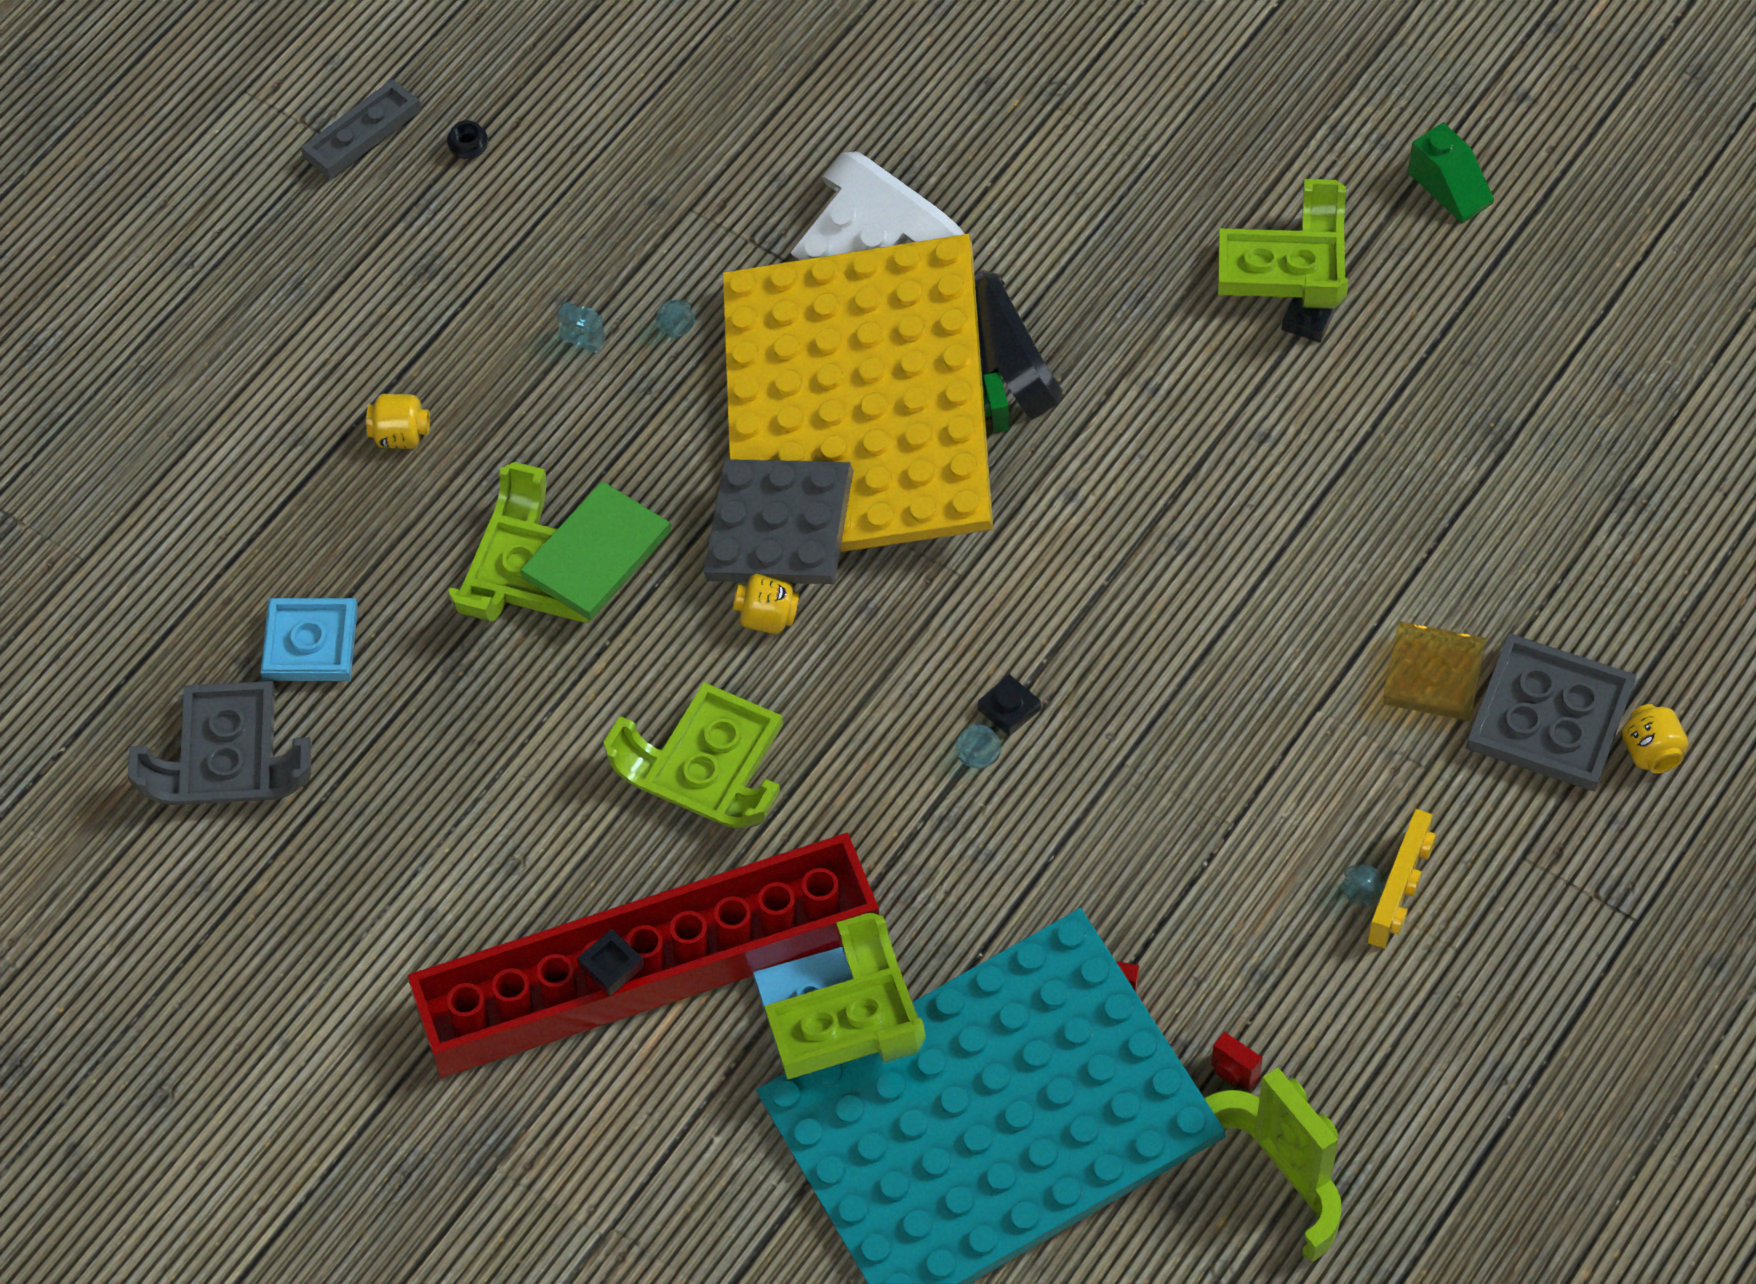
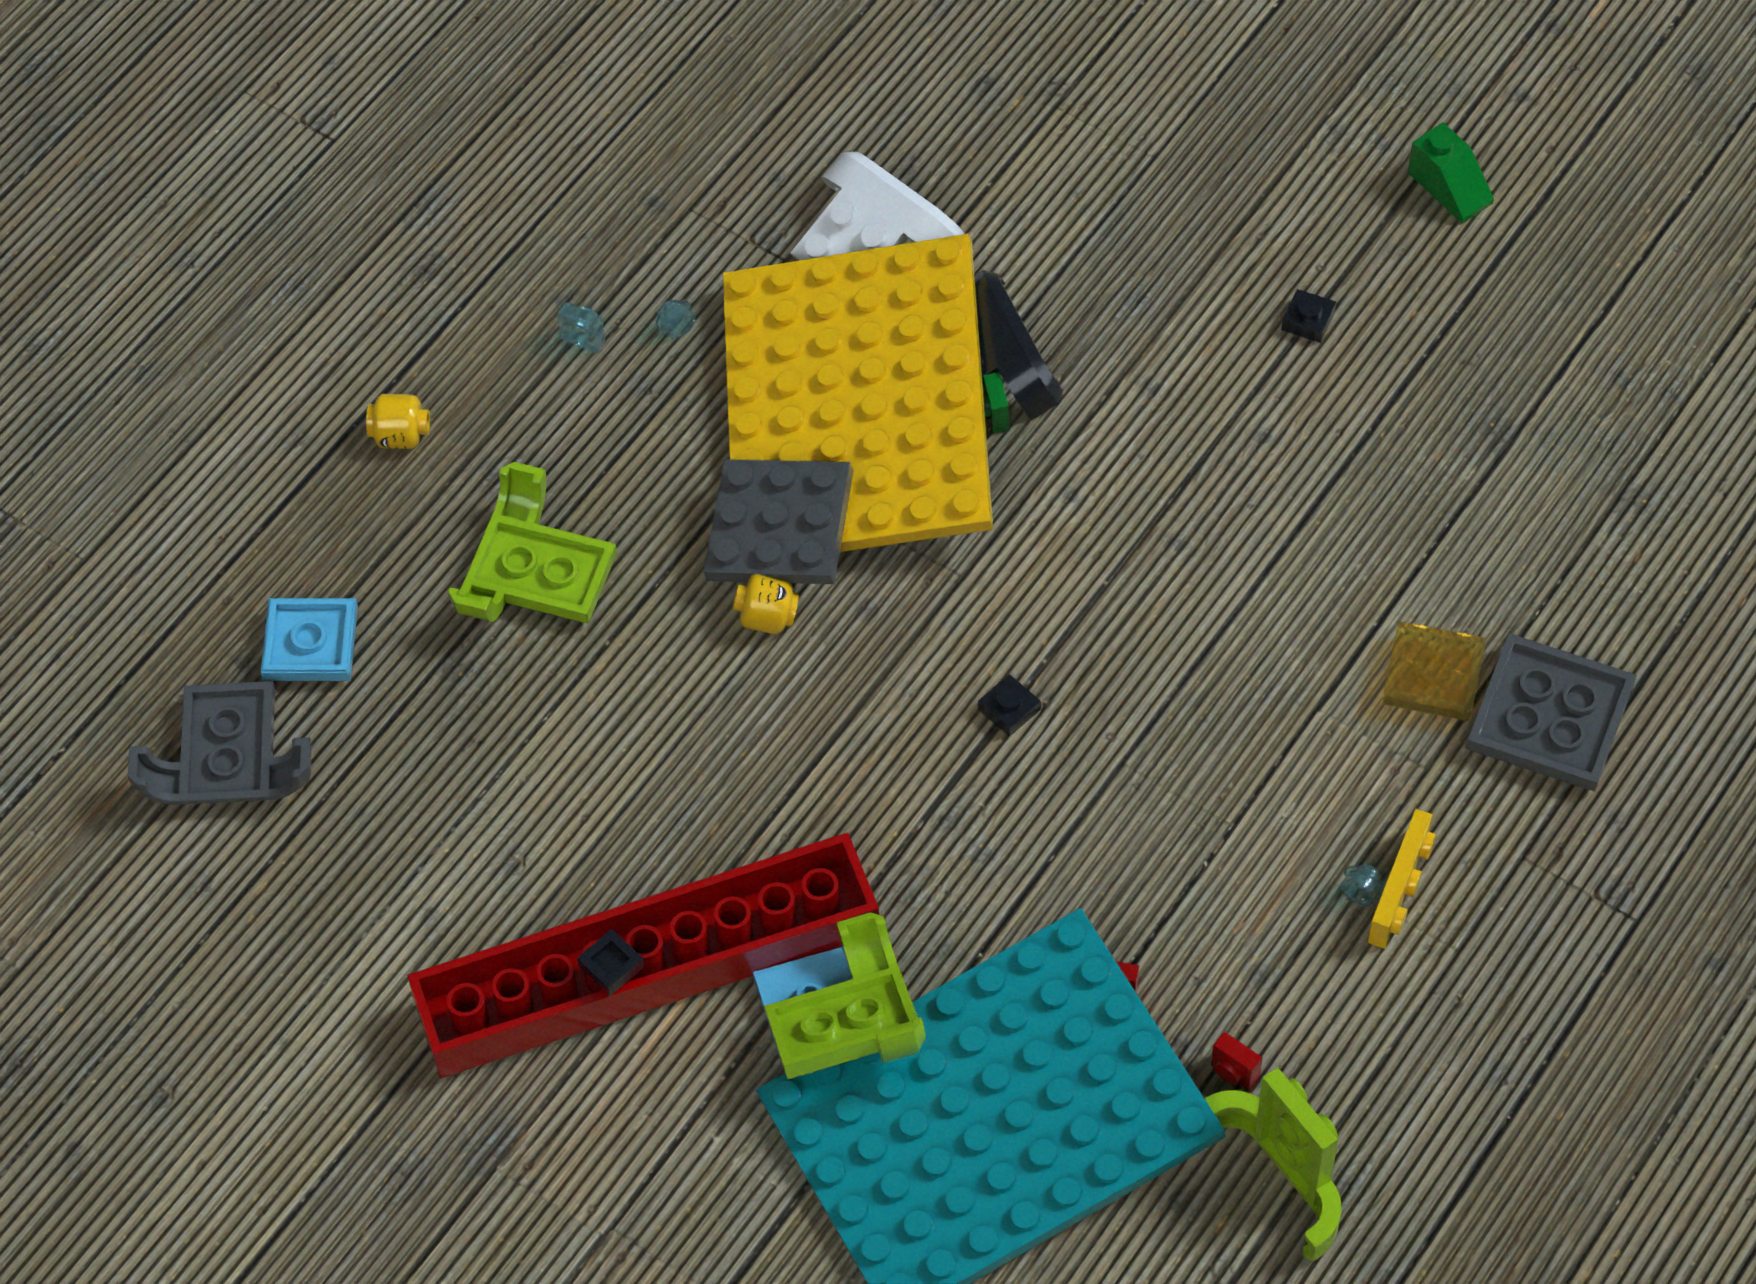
(361, 128): dark grey plate -> none
(468, 132): black plate -> none
(596, 550): bright green tile -> none
(704, 759): lime piece -> none
(978, 746): clear light blue plate -> none
(1291, 262): lime piece -> none
(1655, 738): yellow head -> none

